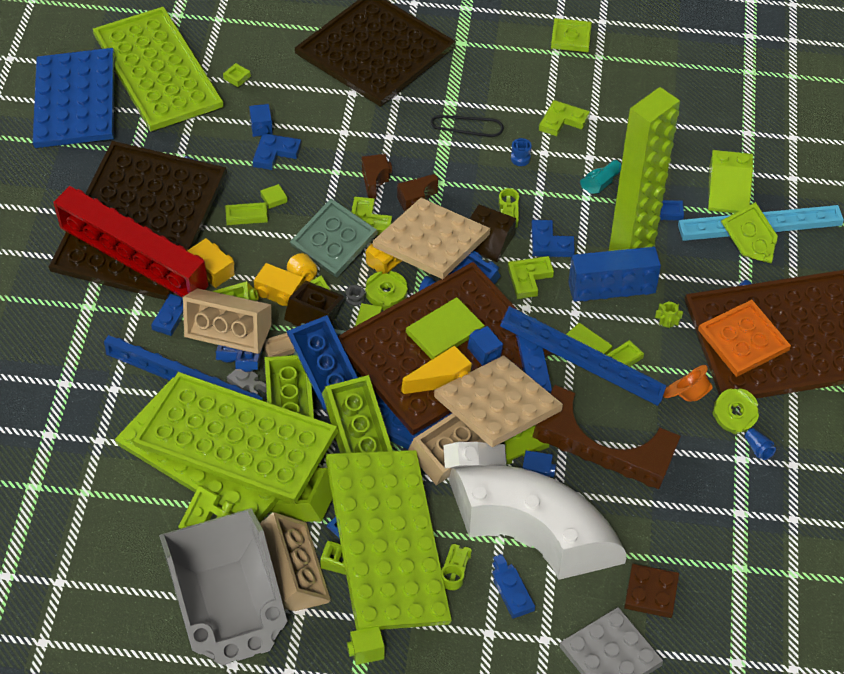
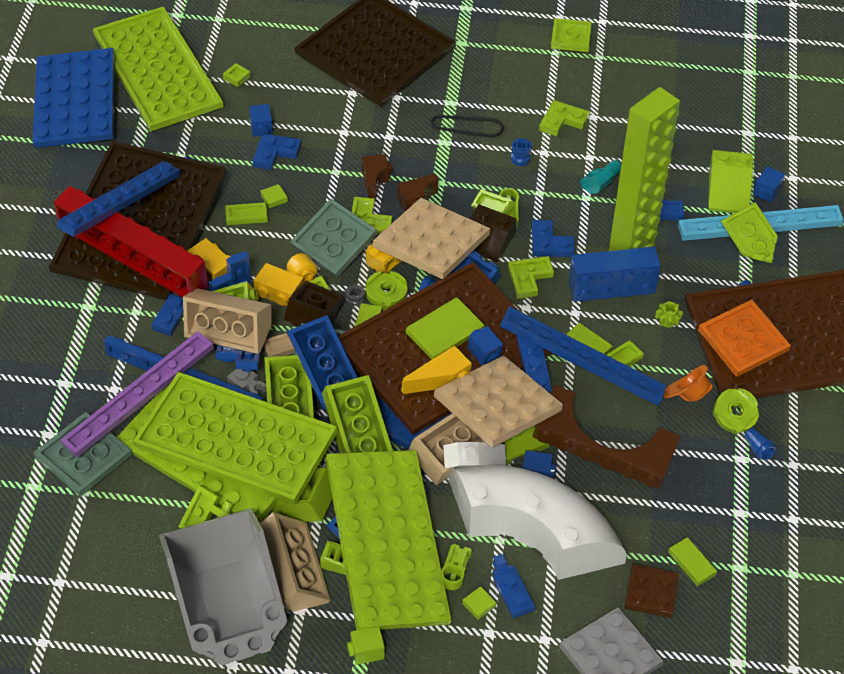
(90, 466): none -> sand green plate
(117, 199): none -> blue plate
(136, 394): none -> medium lavender plate
(237, 272): none -> blue plate
(479, 603): none -> lime tile
(493, 202): none -> lime tile
(692, 561): none -> lime tile
(769, 184): none -> blue brick

